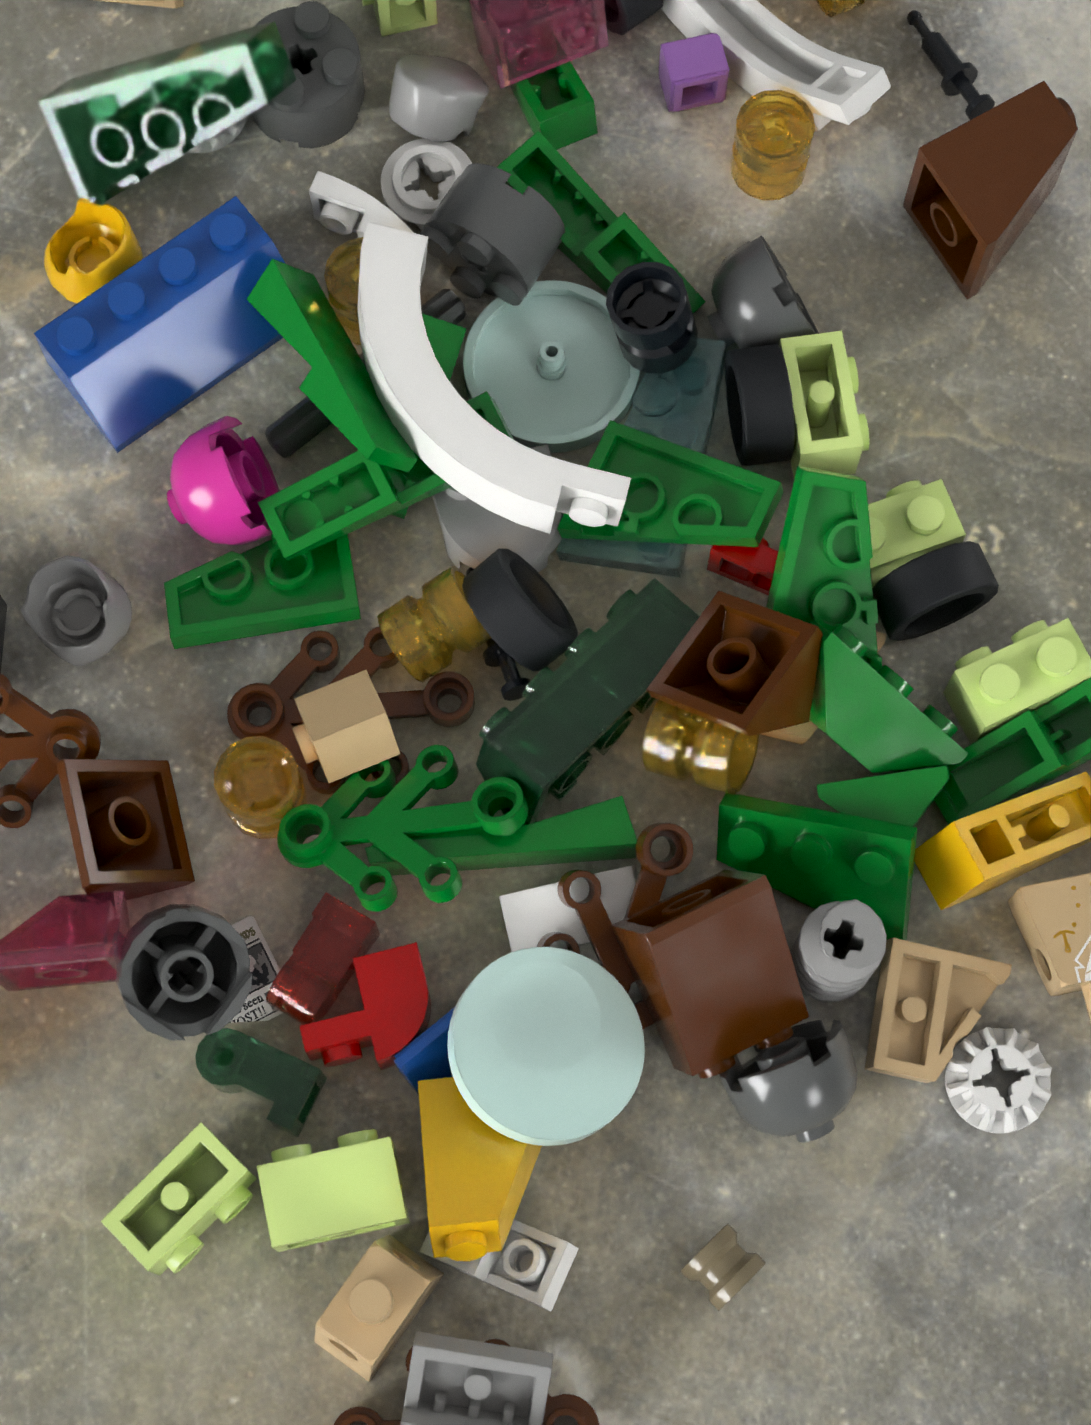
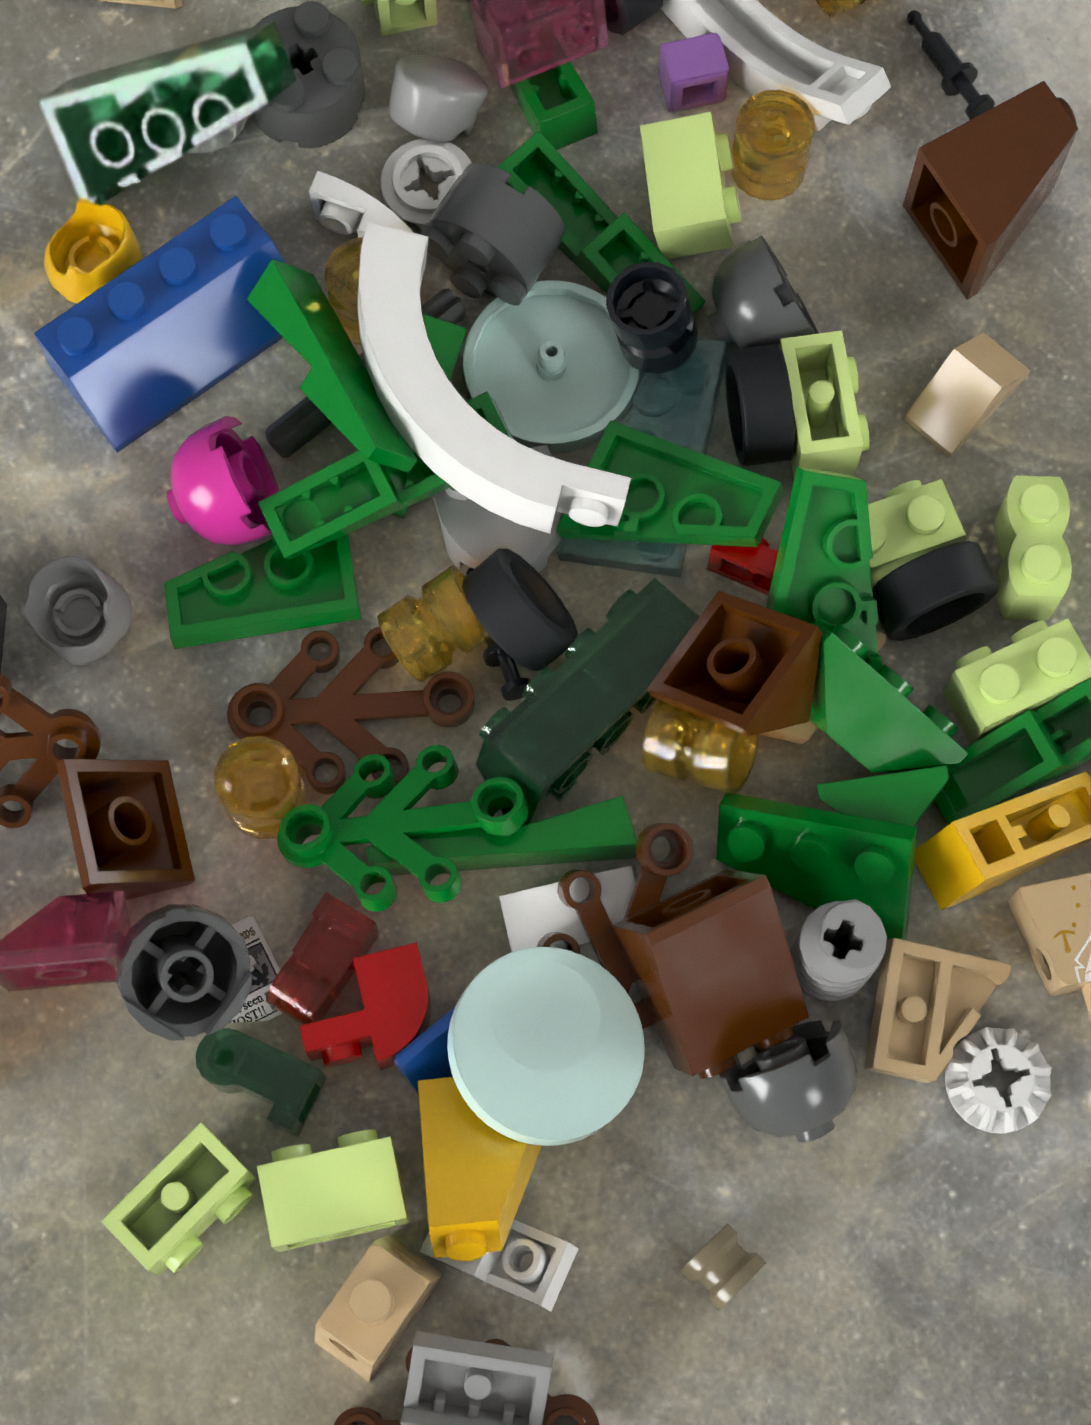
(344, 727): tan brick -> none
(687, 185): none -> yellowish green brick
(965, 393): none -> tan slope
(1032, 548): none -> yellowish green brick

